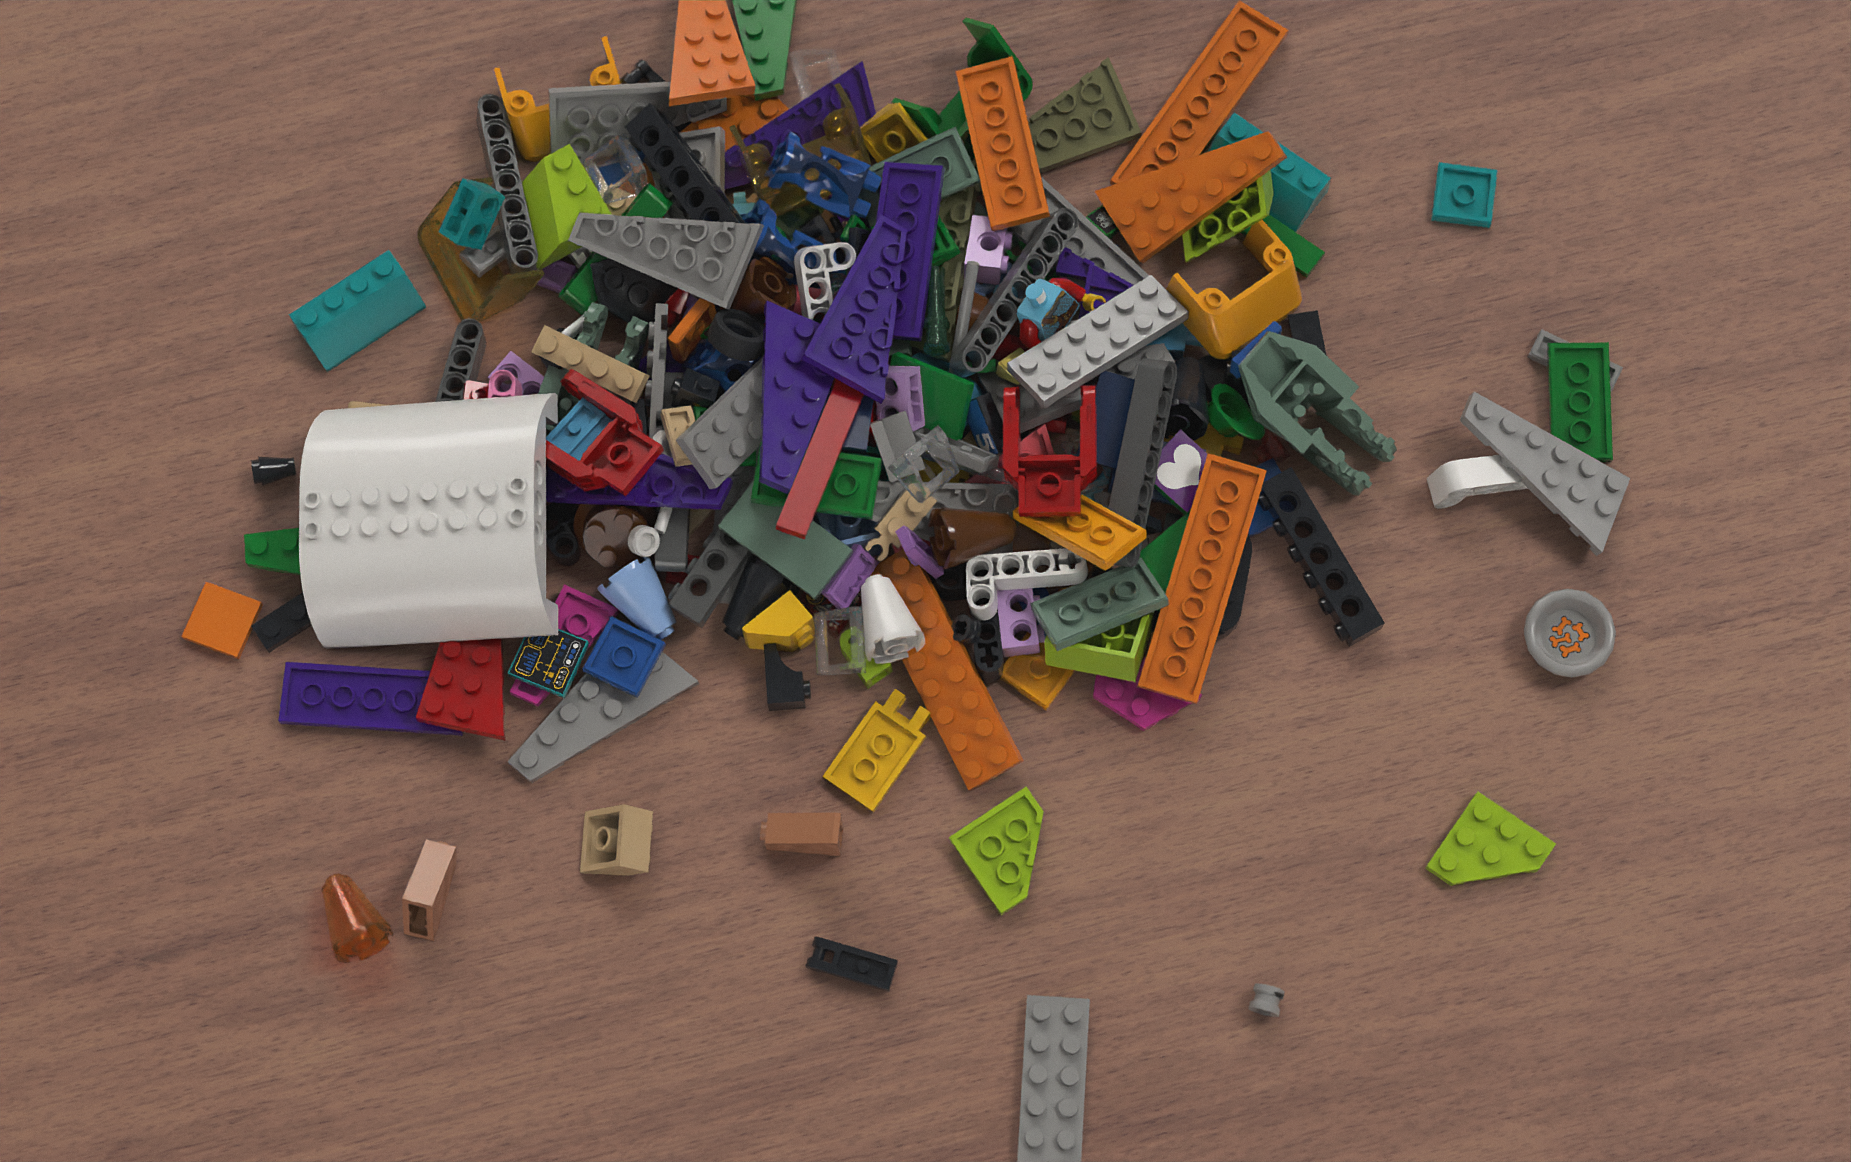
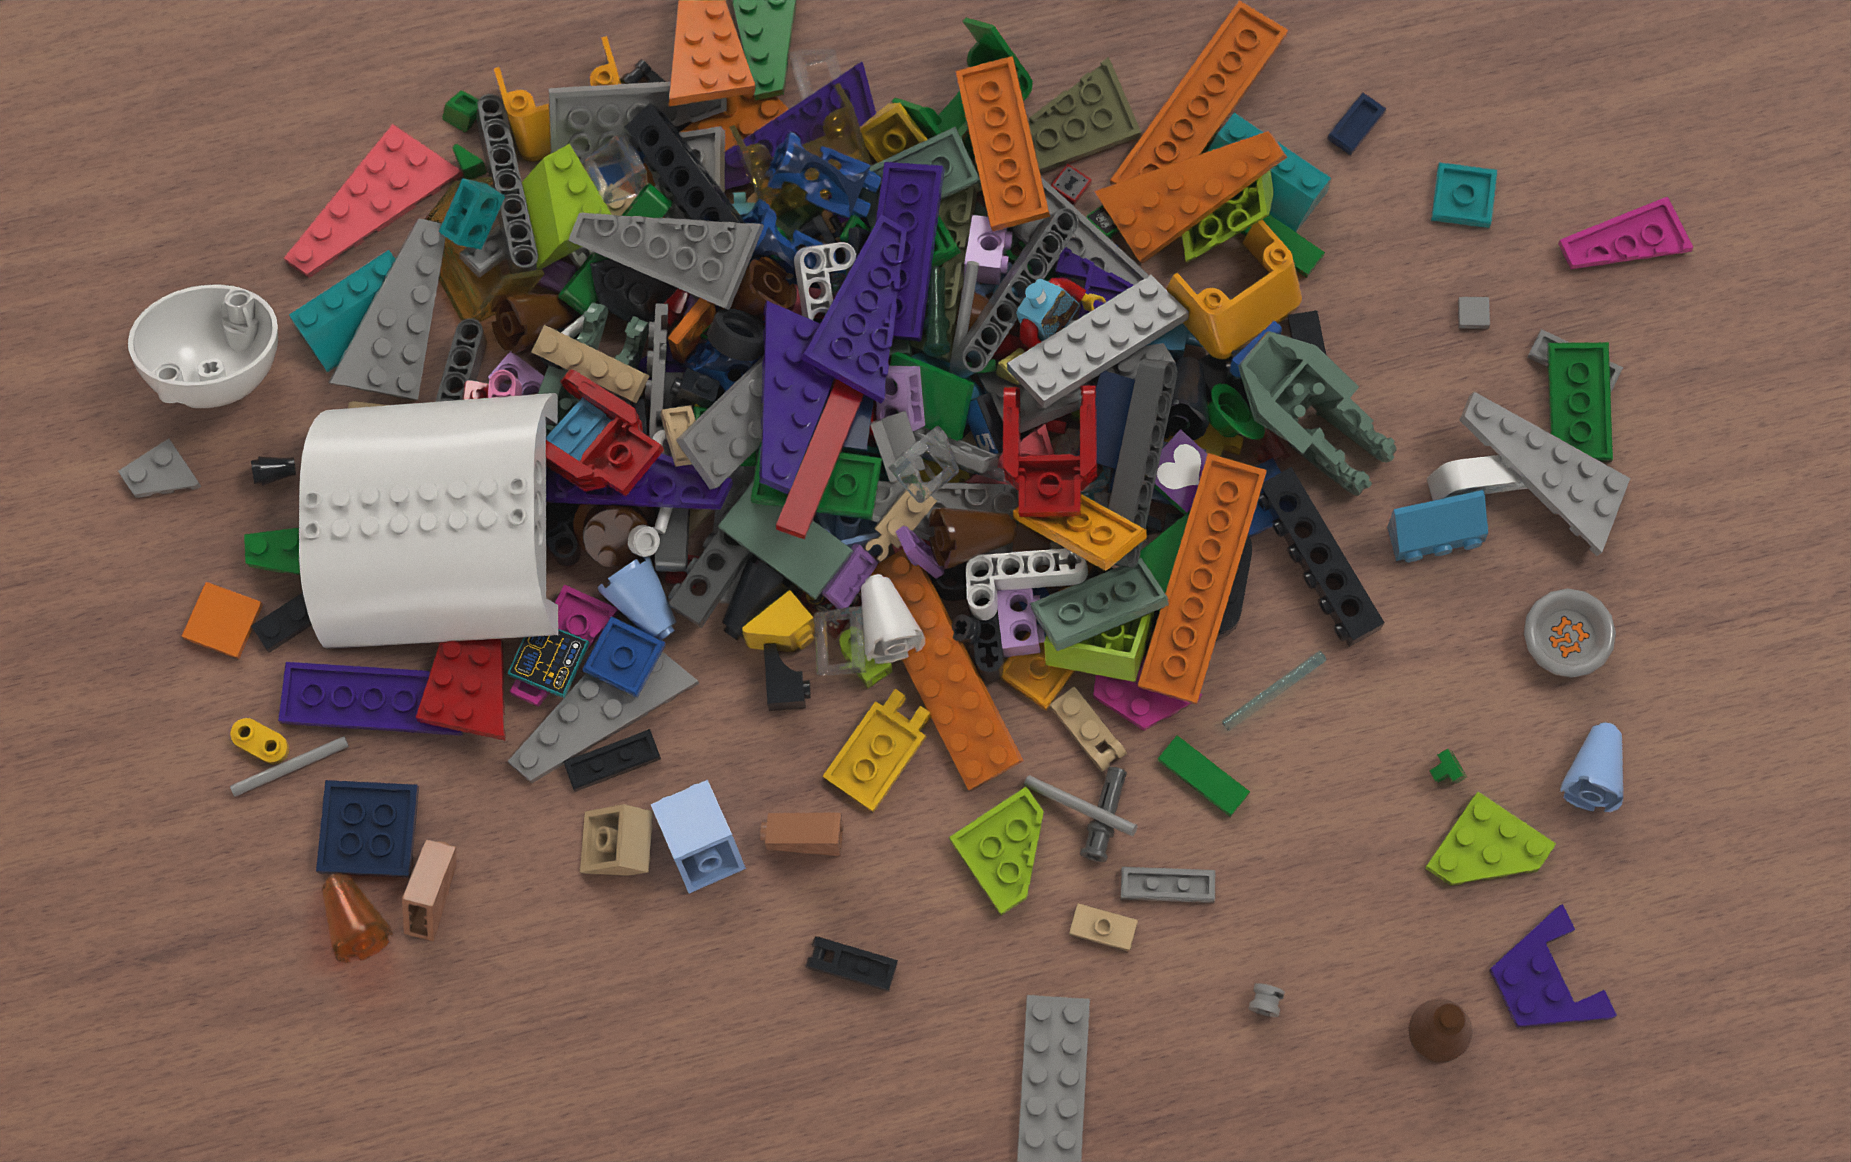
(158, 472): none -> light grey wing
(194, 355): none -> white piece
(258, 740): none -> yellow plate
(289, 766): none -> light grey bar
(367, 829): none -> dark blue plate
(376, 194): none -> coral wing
(394, 332): none -> light grey wing
(461, 111): none -> green slope
(469, 163): none -> green slope
(524, 316): none -> reddish brown cone
(612, 760): none -> black tile
(698, 836): none -> light blue slope
(1071, 184): none -> tile
(1080, 805): none -> light grey bar
(1087, 728): none -> tan plate
(1099, 832): none -> dark grey pin
(1103, 927): none -> tan plate
(1167, 884): none -> light grey tile
(1203, 776): none -> green tile
(1274, 690): none -> clear light blue bar
(1356, 123): none -> dark blue tile
(1438, 526): none -> dark azure slope
(1440, 1030): none -> reddish brown cone
(1448, 768): none -> green tile
(1473, 313): none -> light grey tile
(1534, 984): none -> dark purple wing
(1597, 771): none -> light blue cone
(1636, 235): none -> dark pink wing

